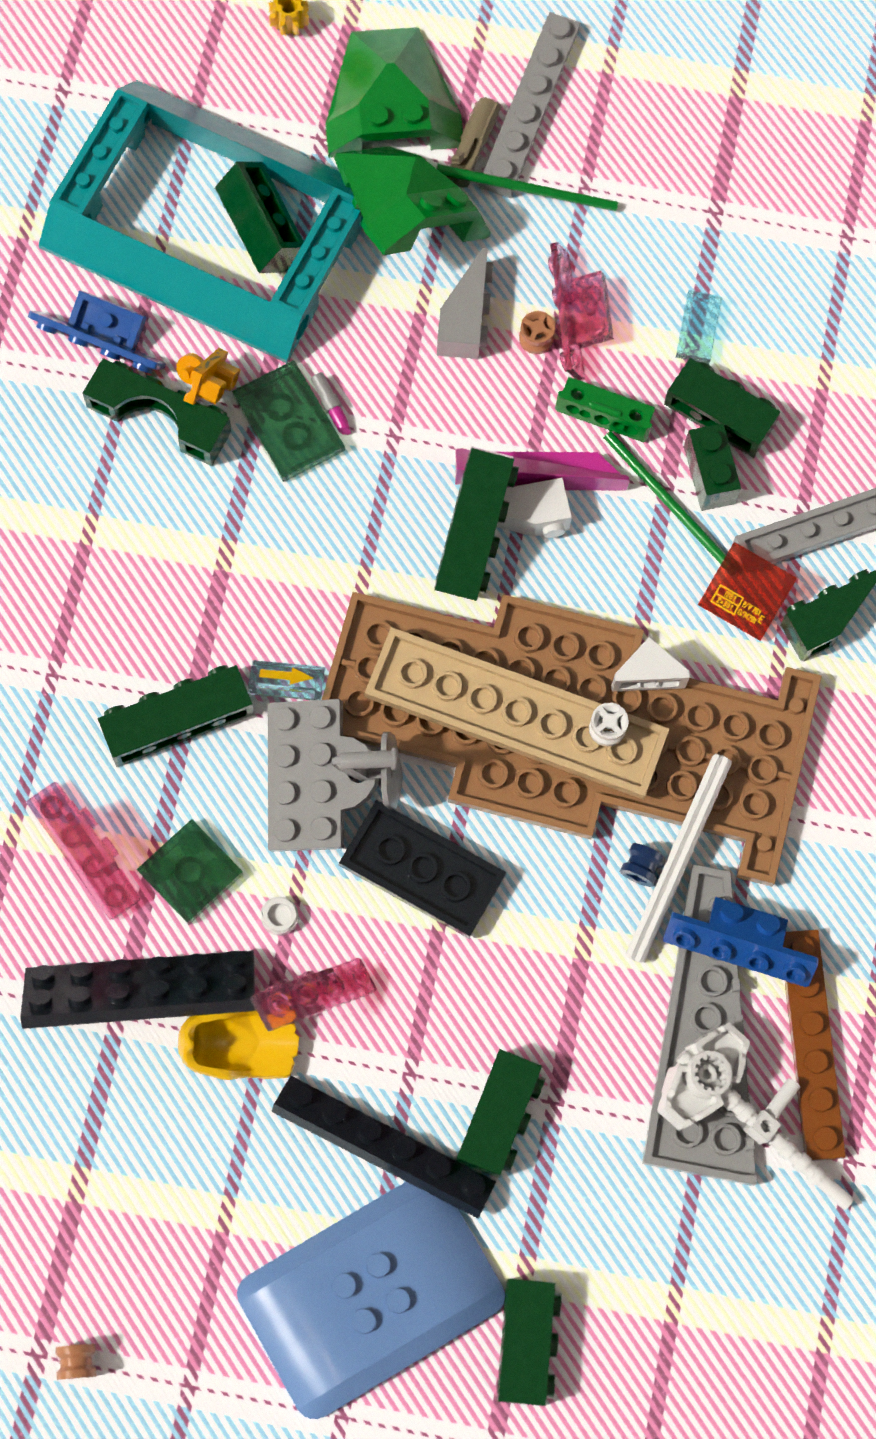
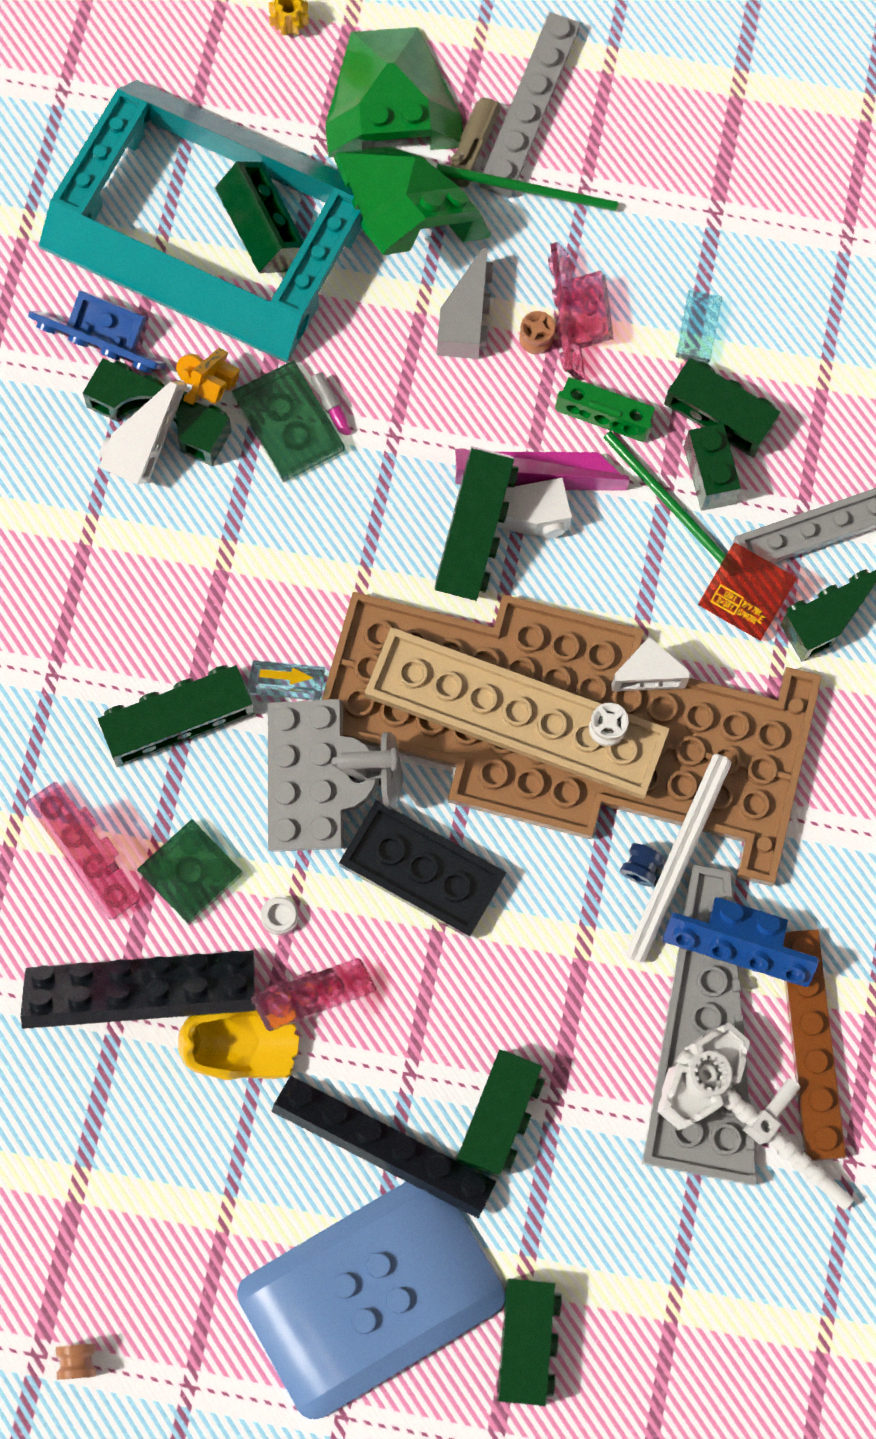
(138, 442): none -> white slope

